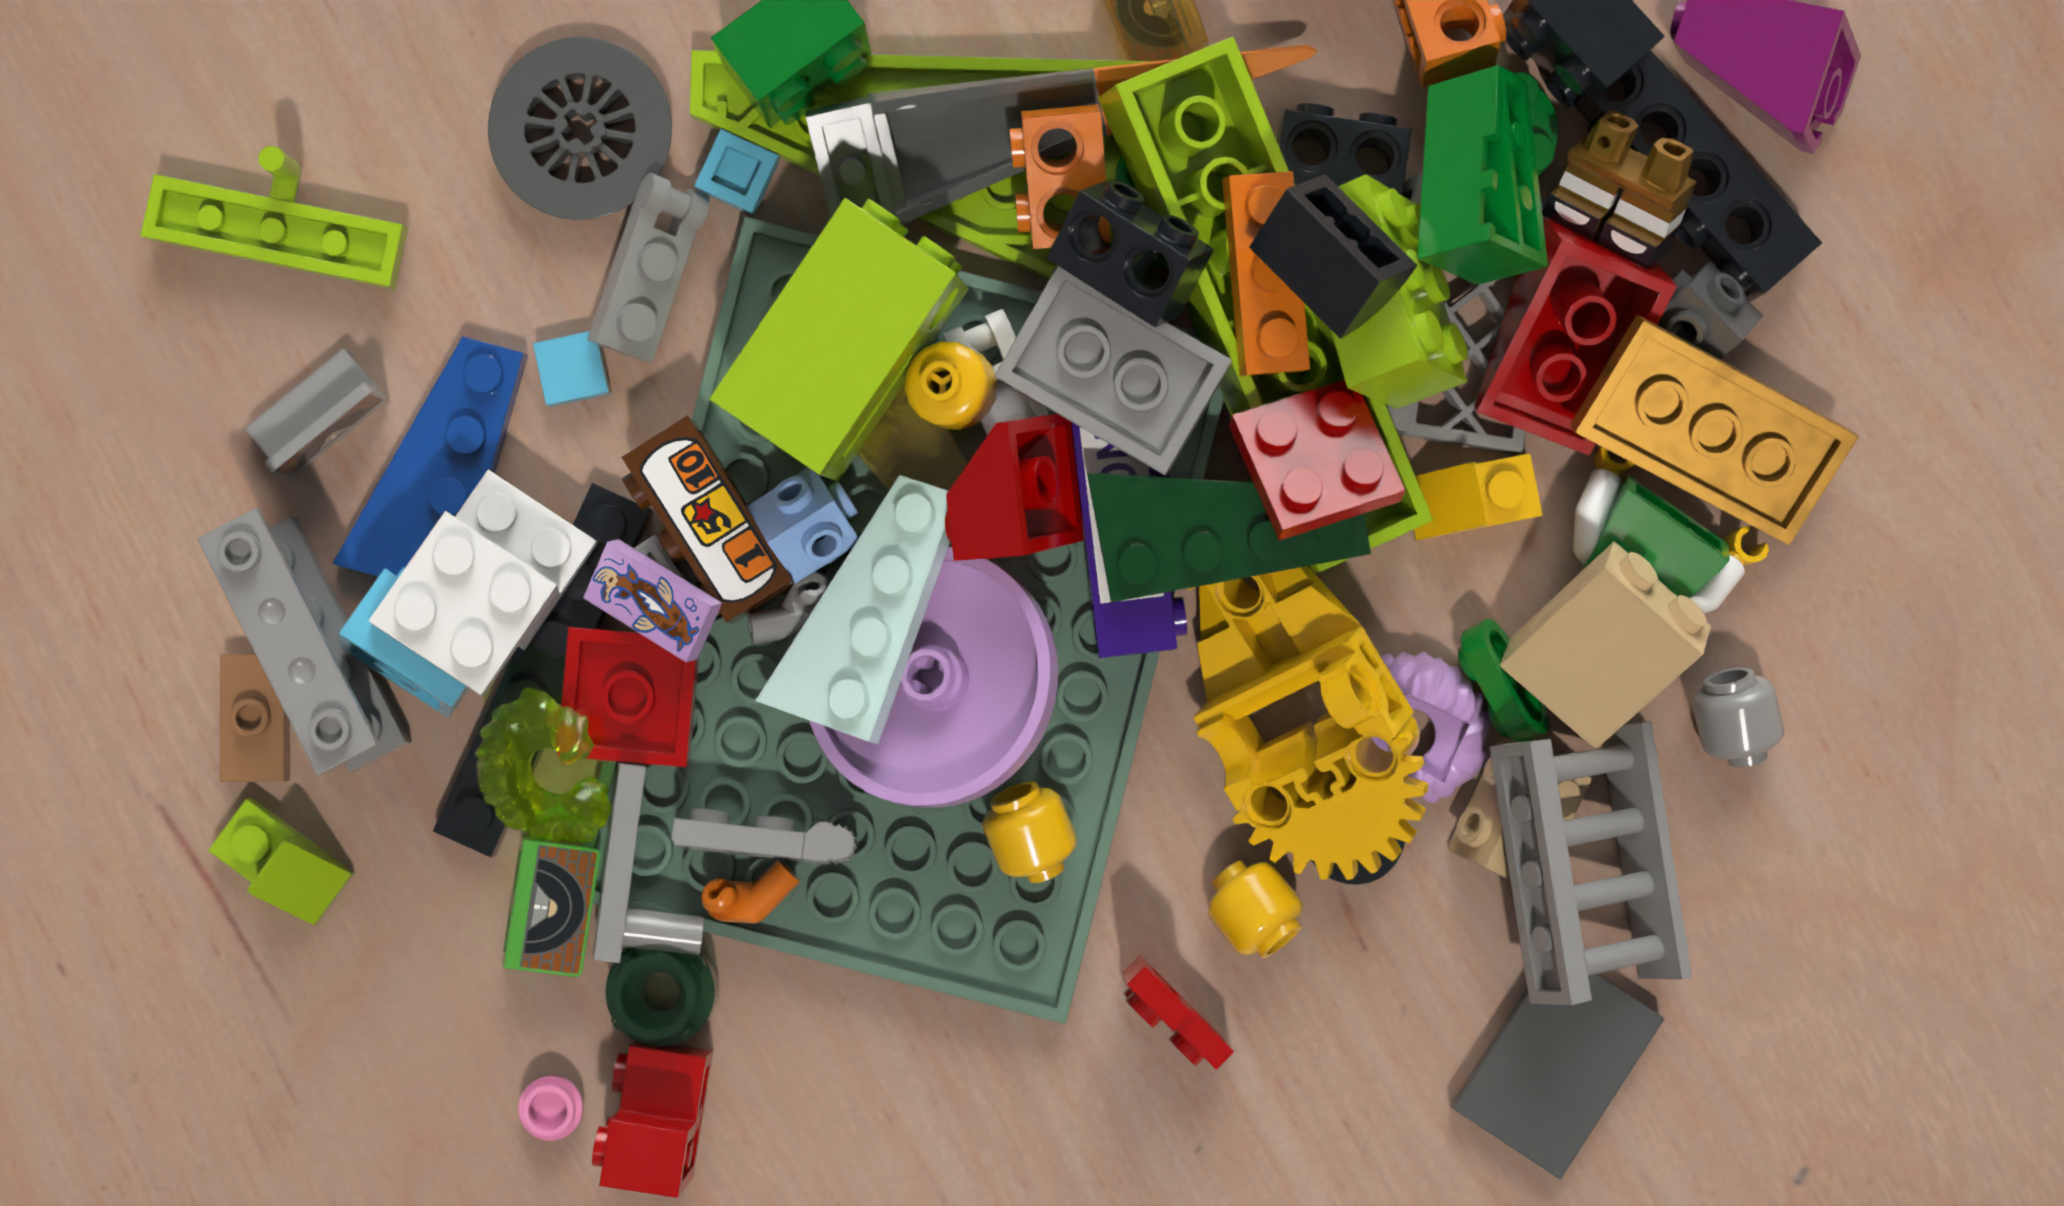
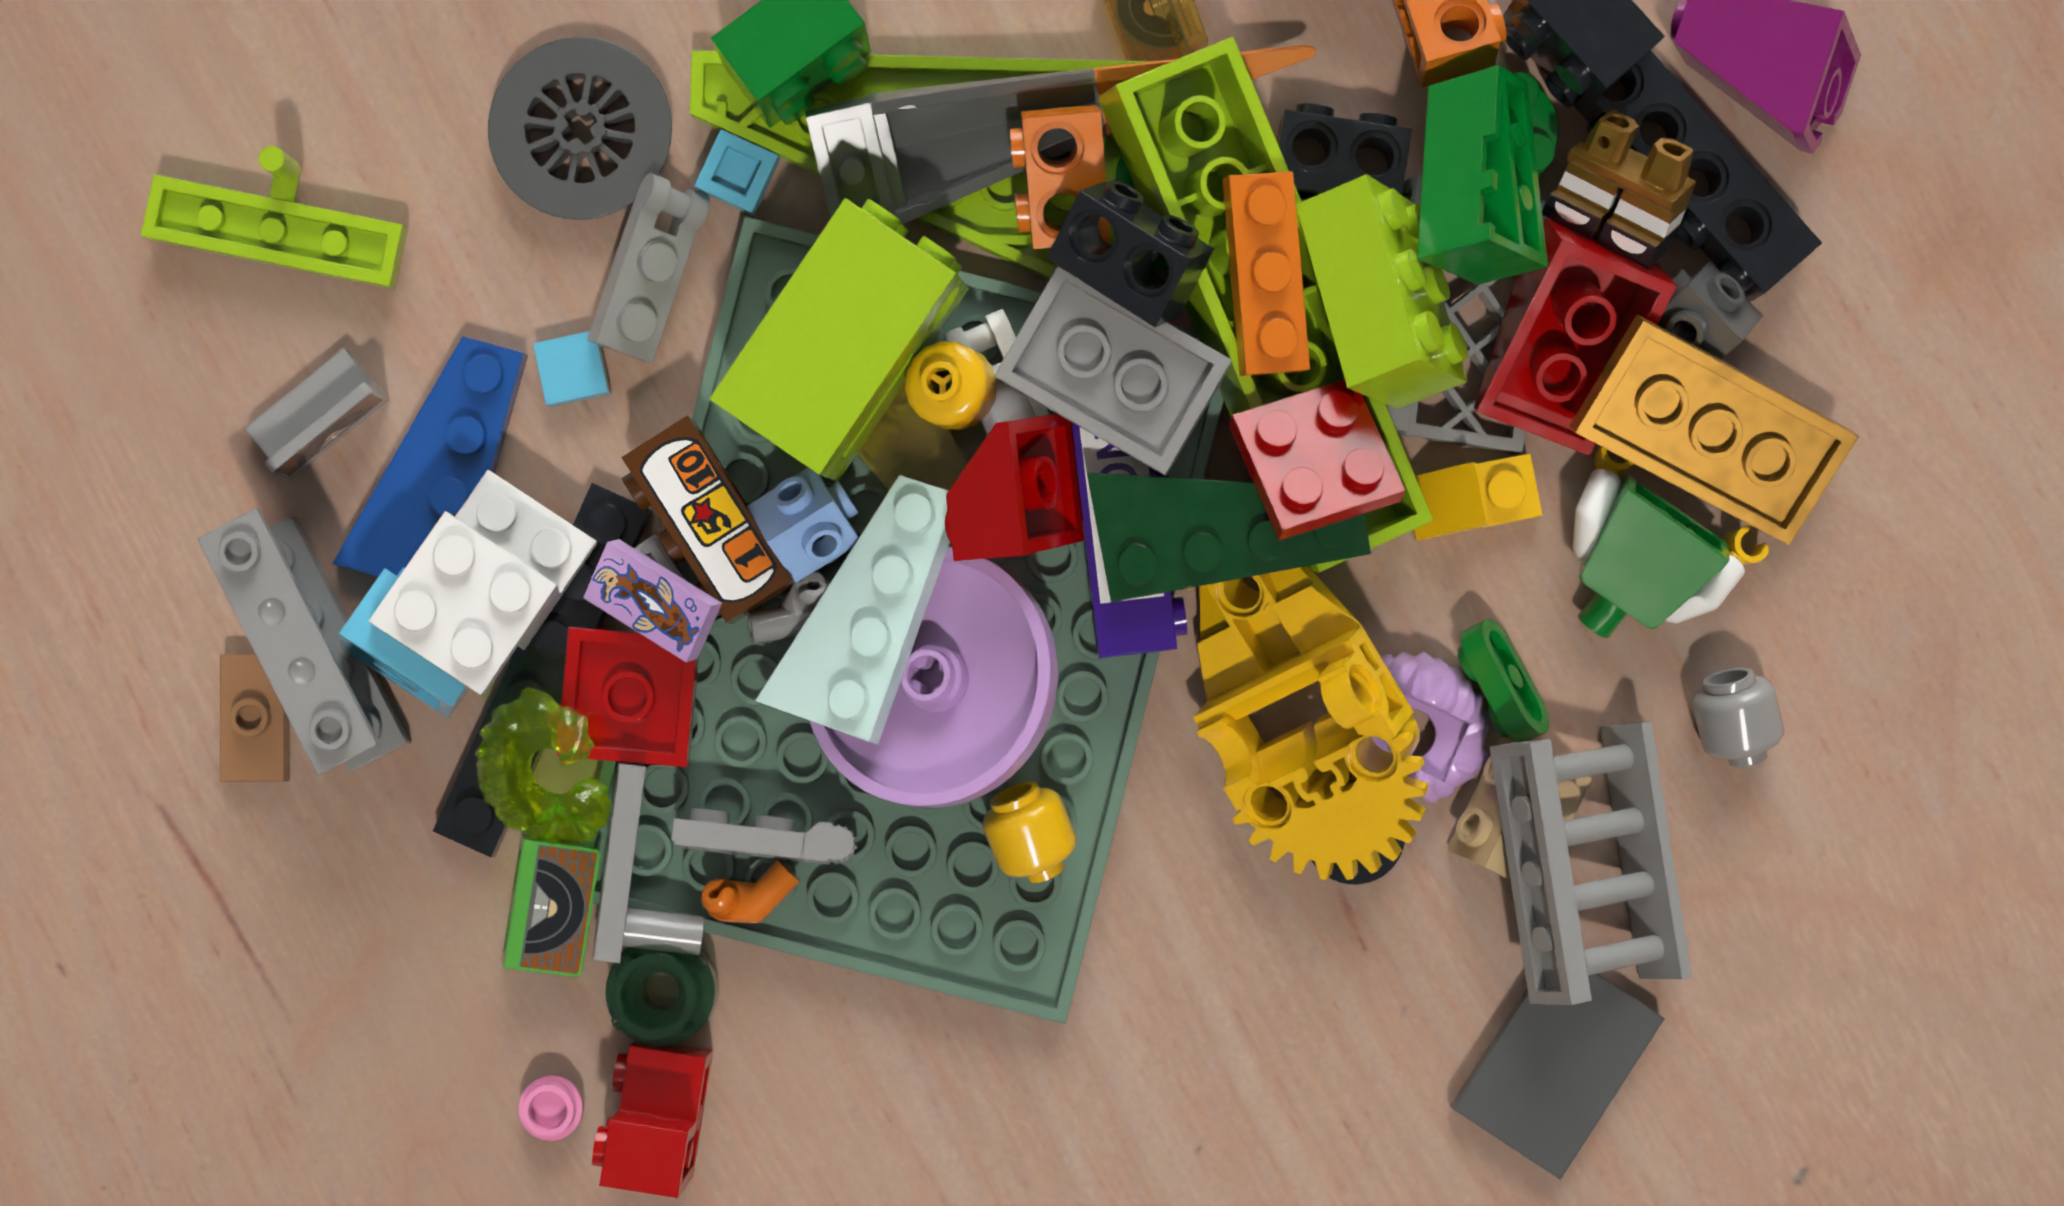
(280, 863): lime slope -> none
(1157, 1001): red plate -> none
(1255, 908): yellow head -> none
(1331, 254): black brick -> none
(1606, 644): tan brick -> none

